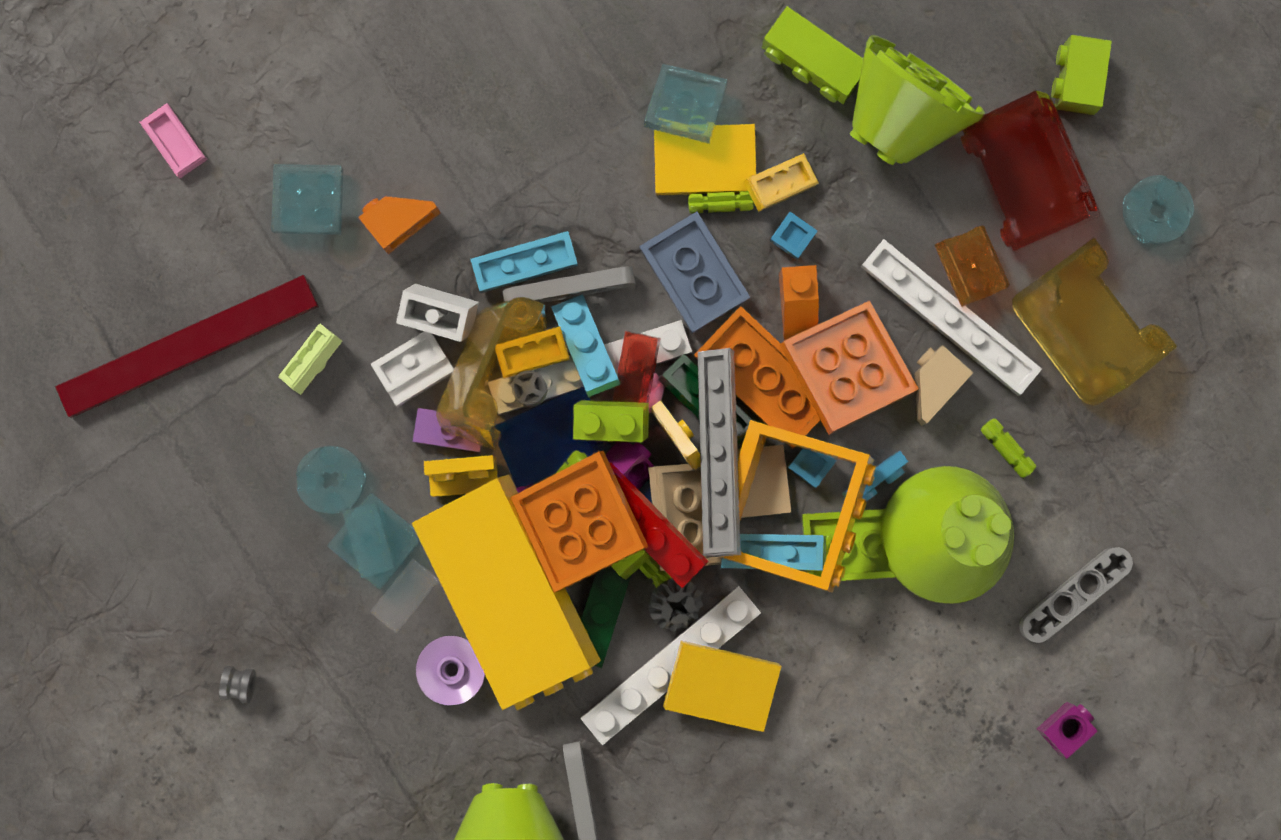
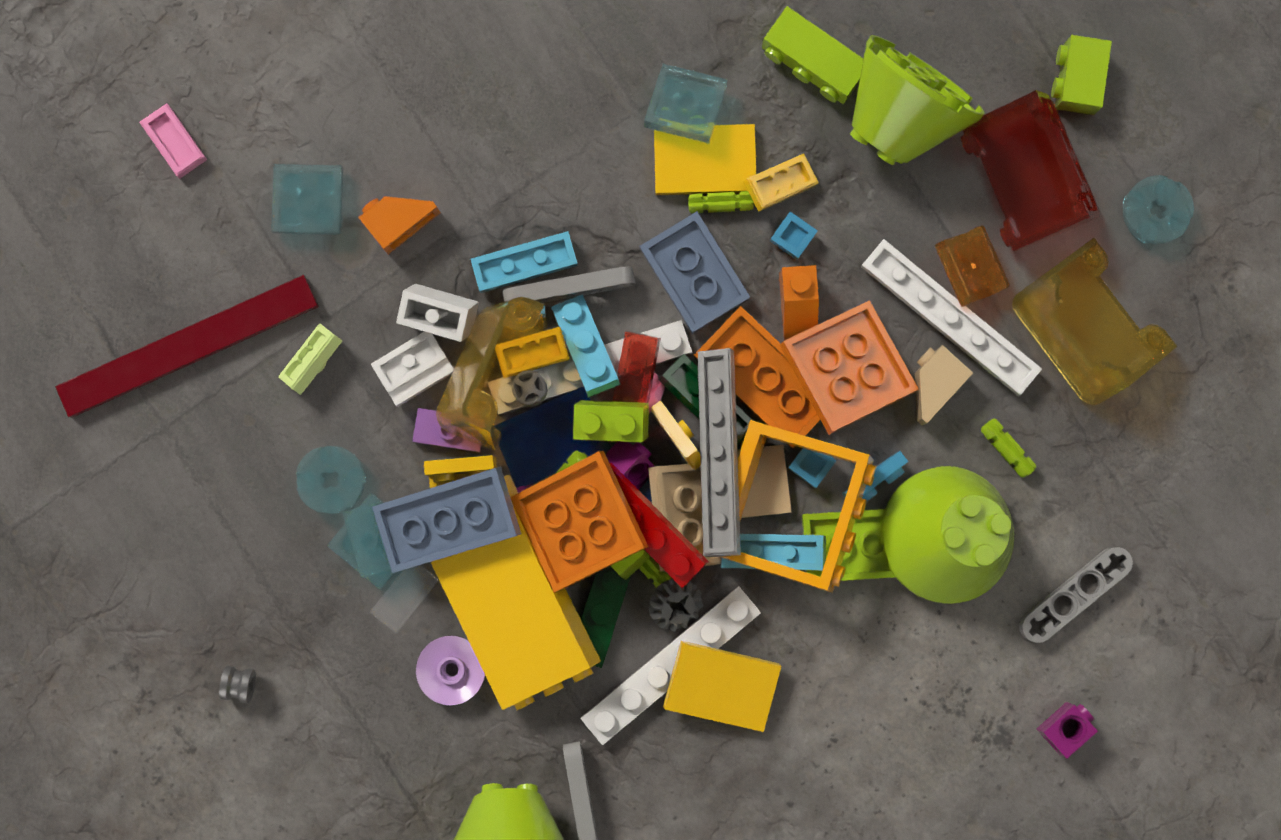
(446, 520): none -> sand blue plate

